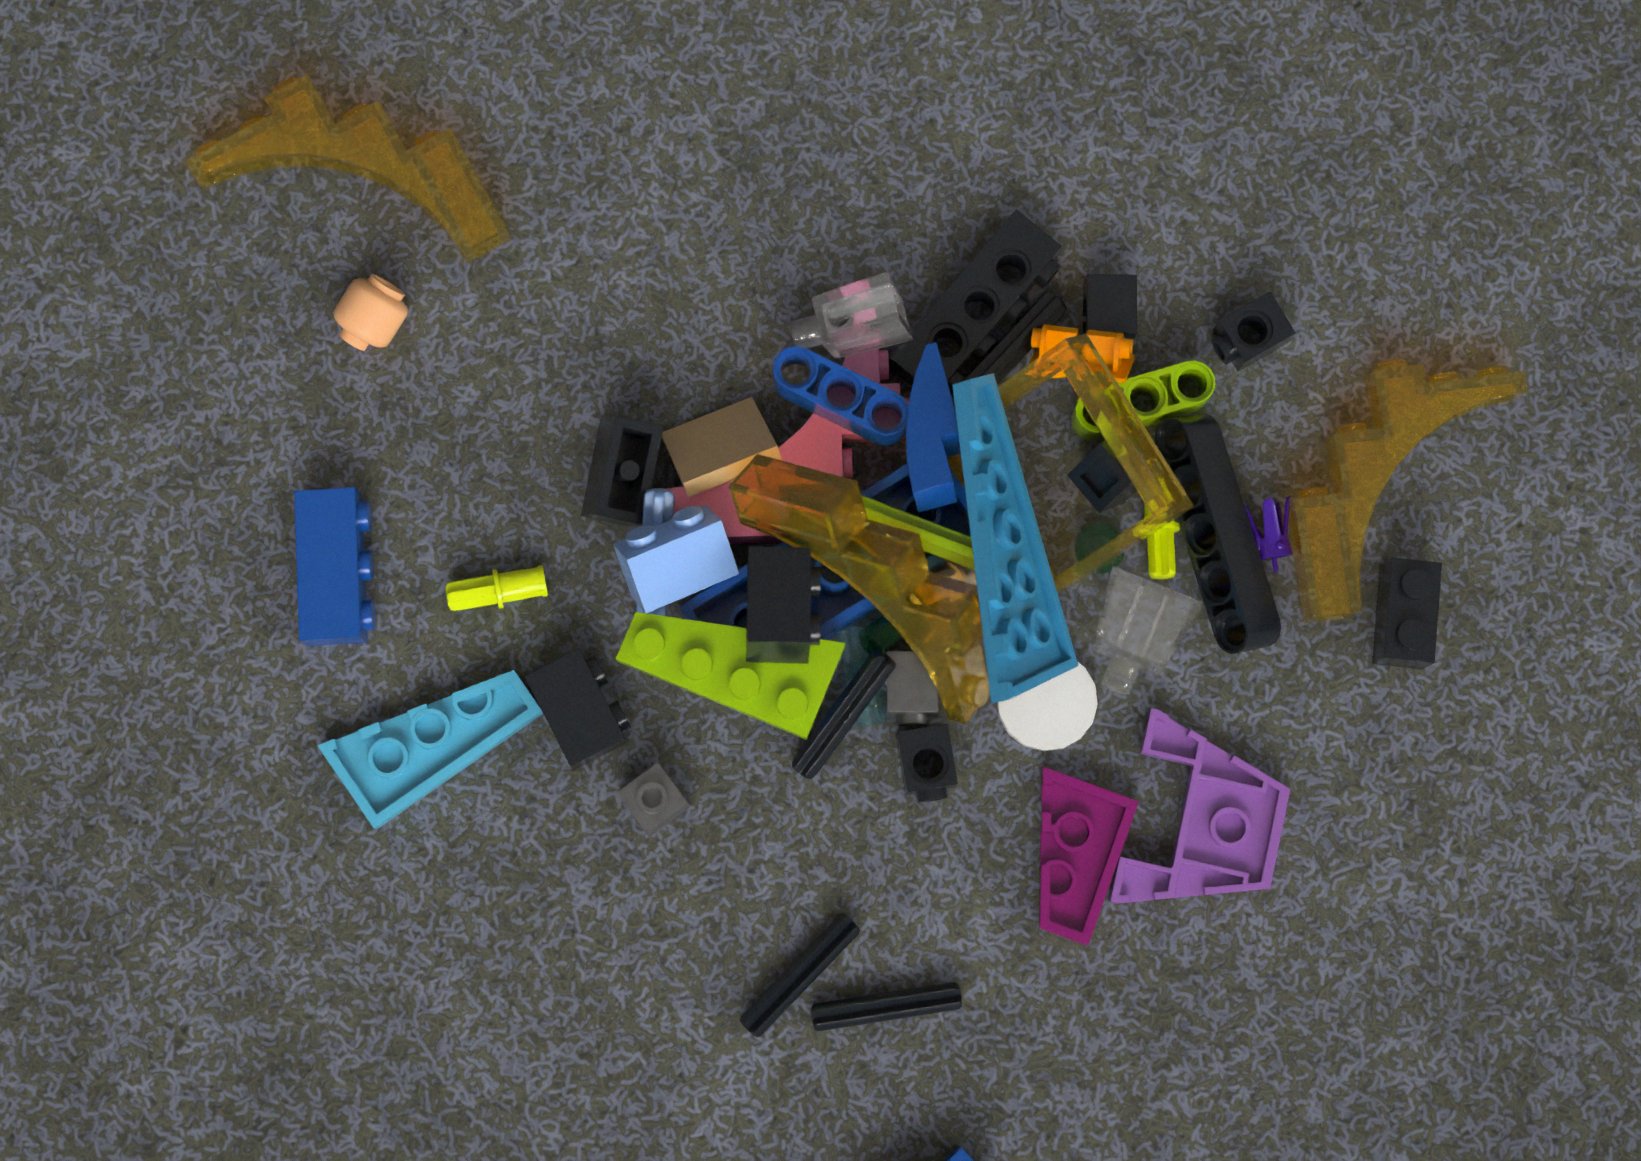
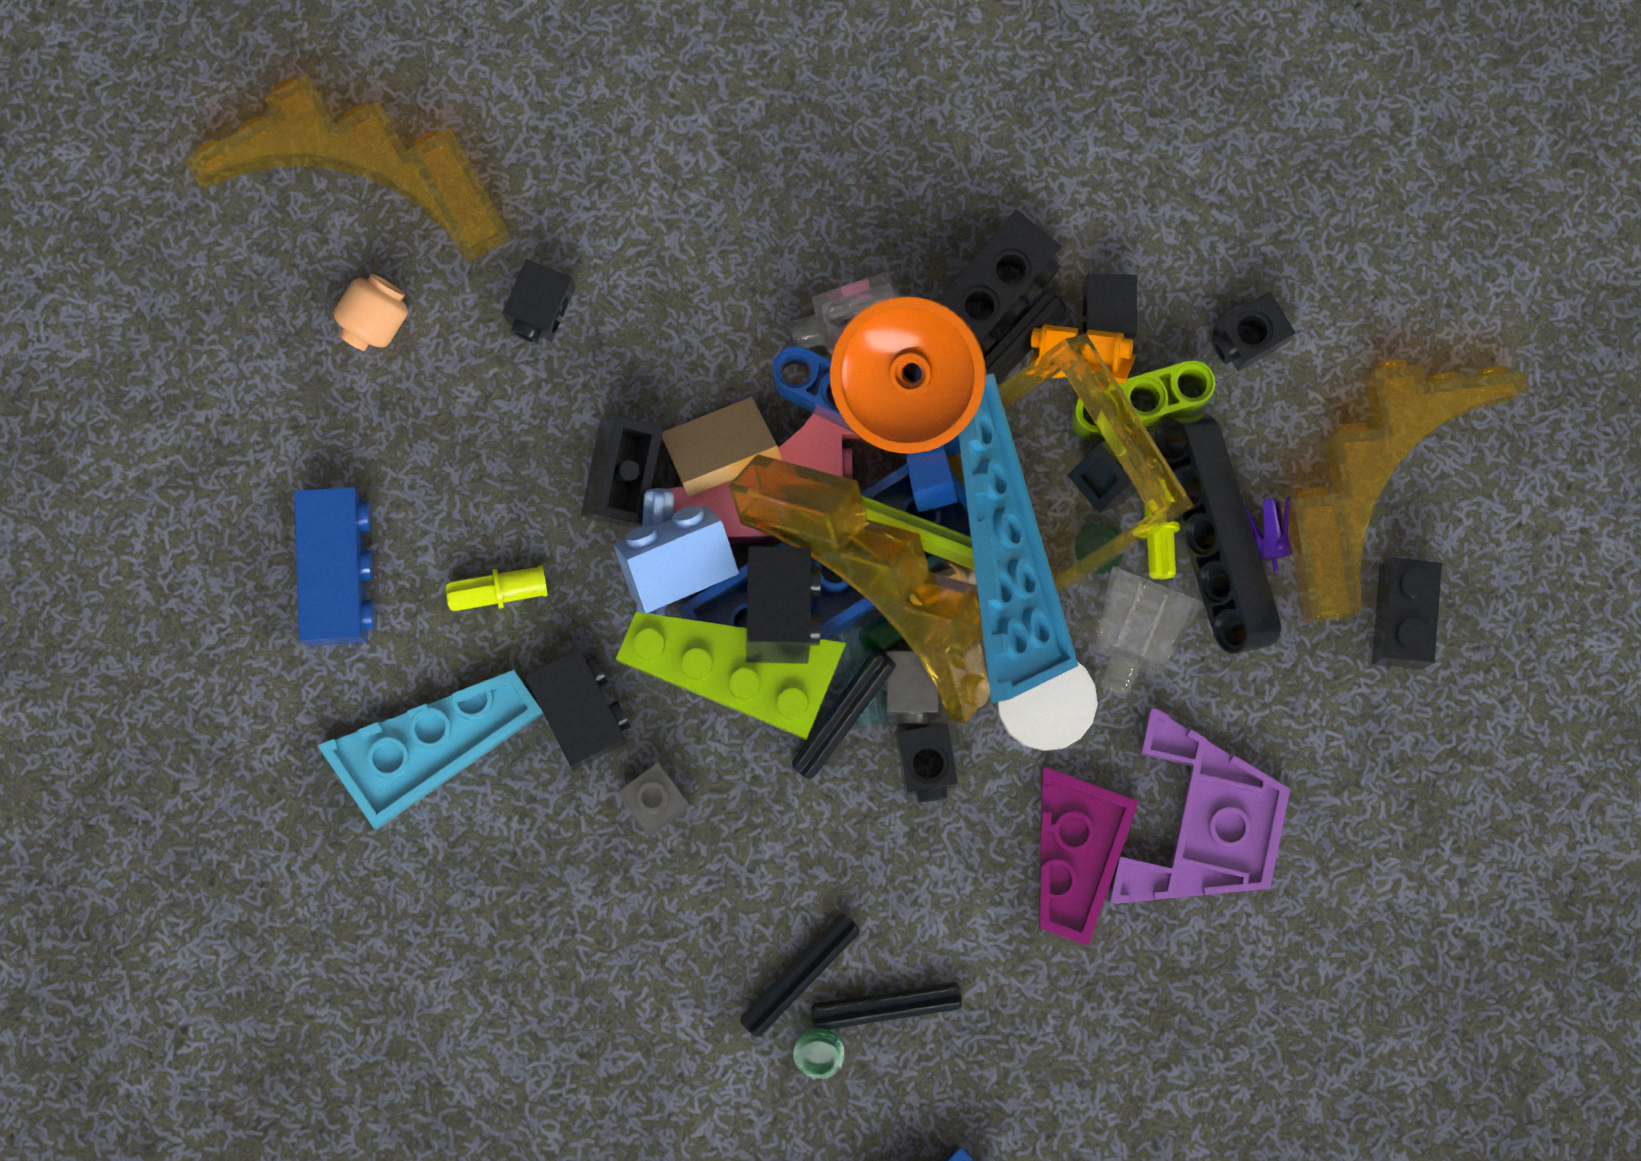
(537, 301): none -> black brick
(819, 1053): none -> clear green plate
(872, 382): none -> orange dish

